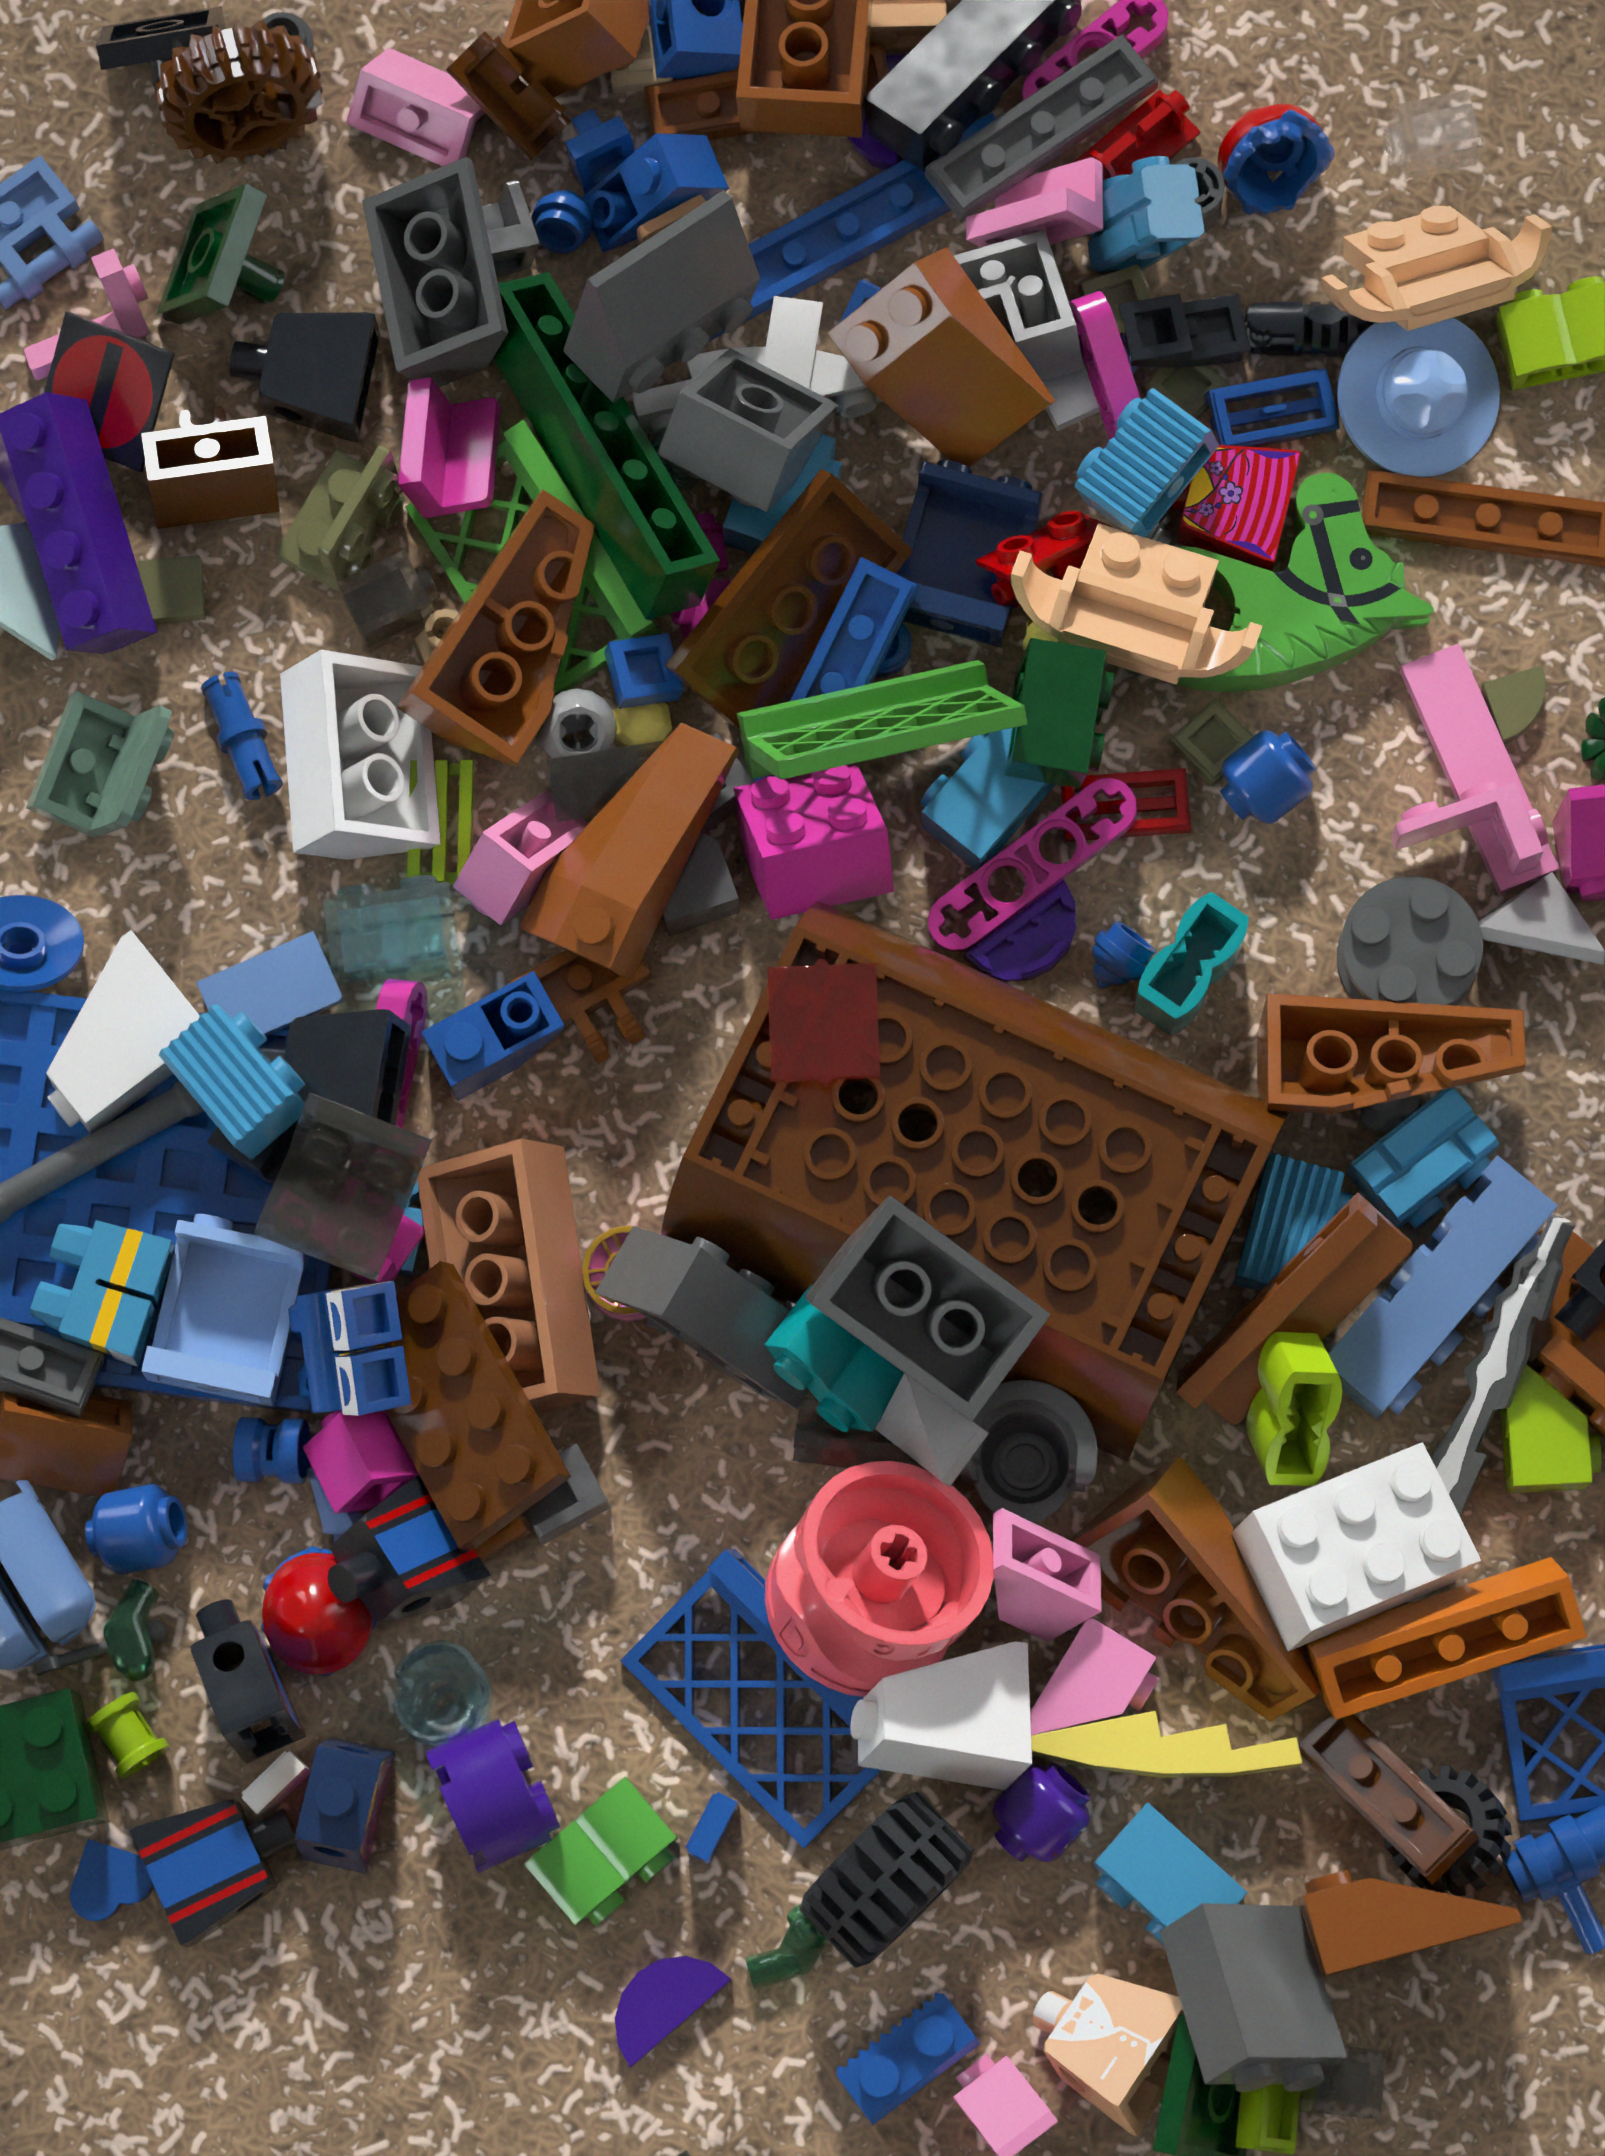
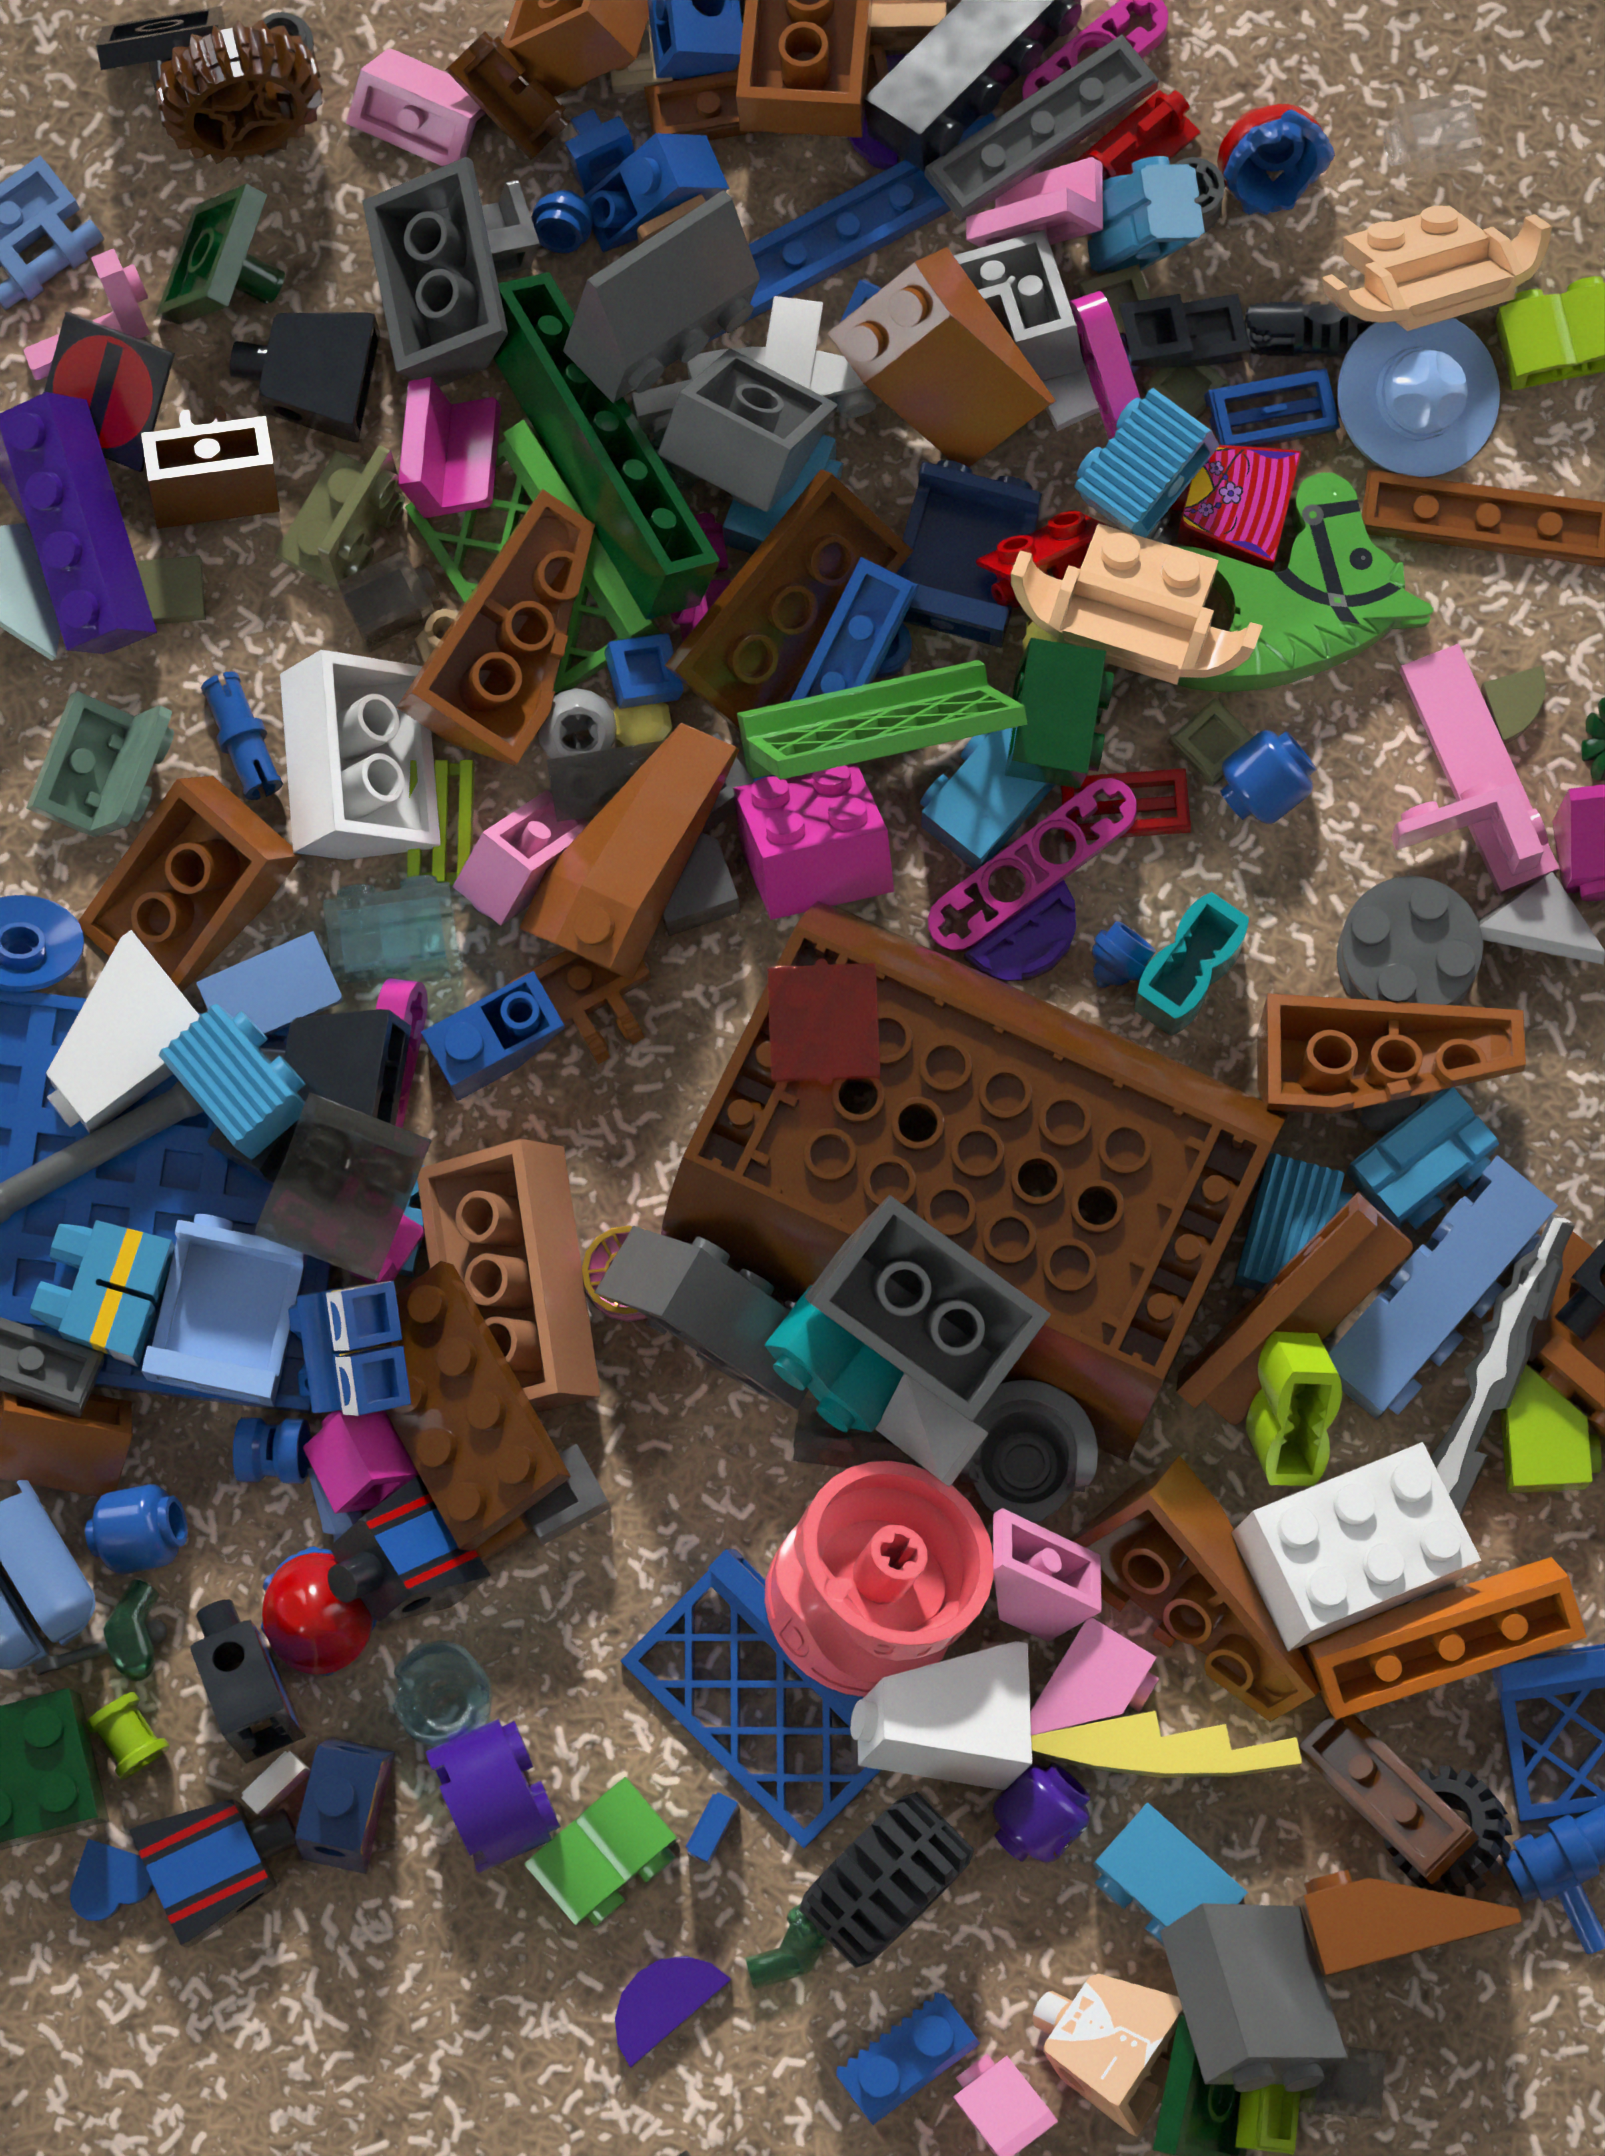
(191, 879): none -> dark orange slope

